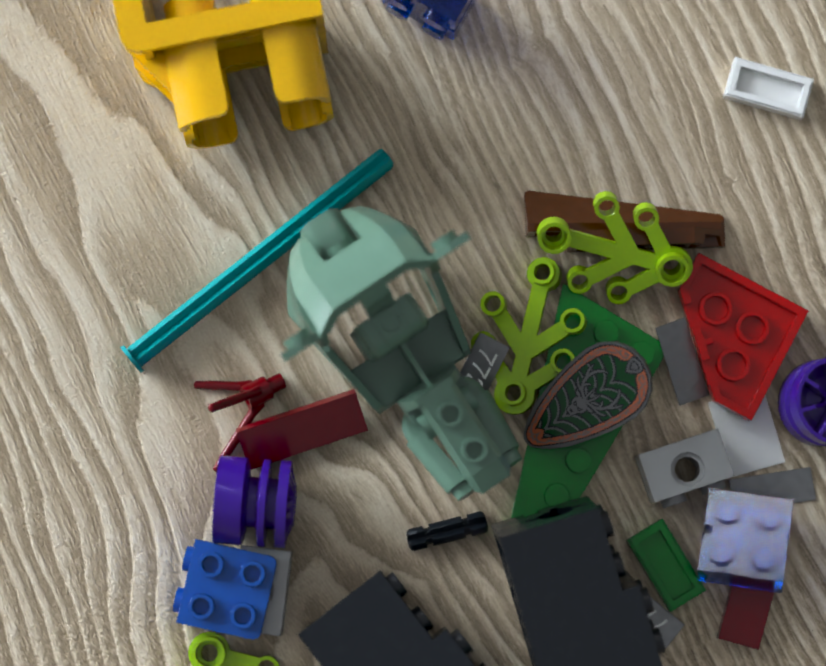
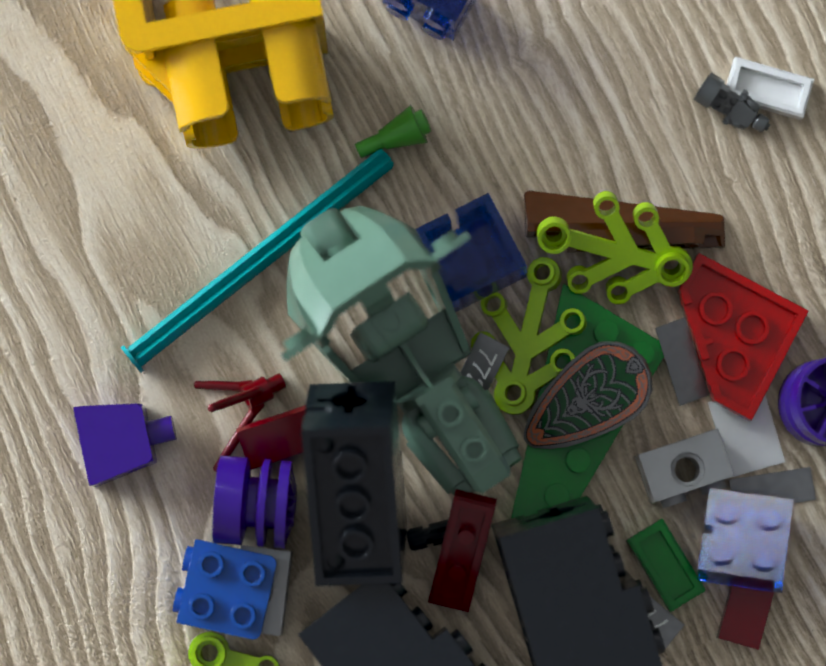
(119, 439): none -> dark purple torso
(355, 483): none -> black piece
(402, 131): none -> bright green cone
(462, 550): none -> dark red tile
(483, 262): none -> clear blue piece
(739, 109): none -> dark grey piece

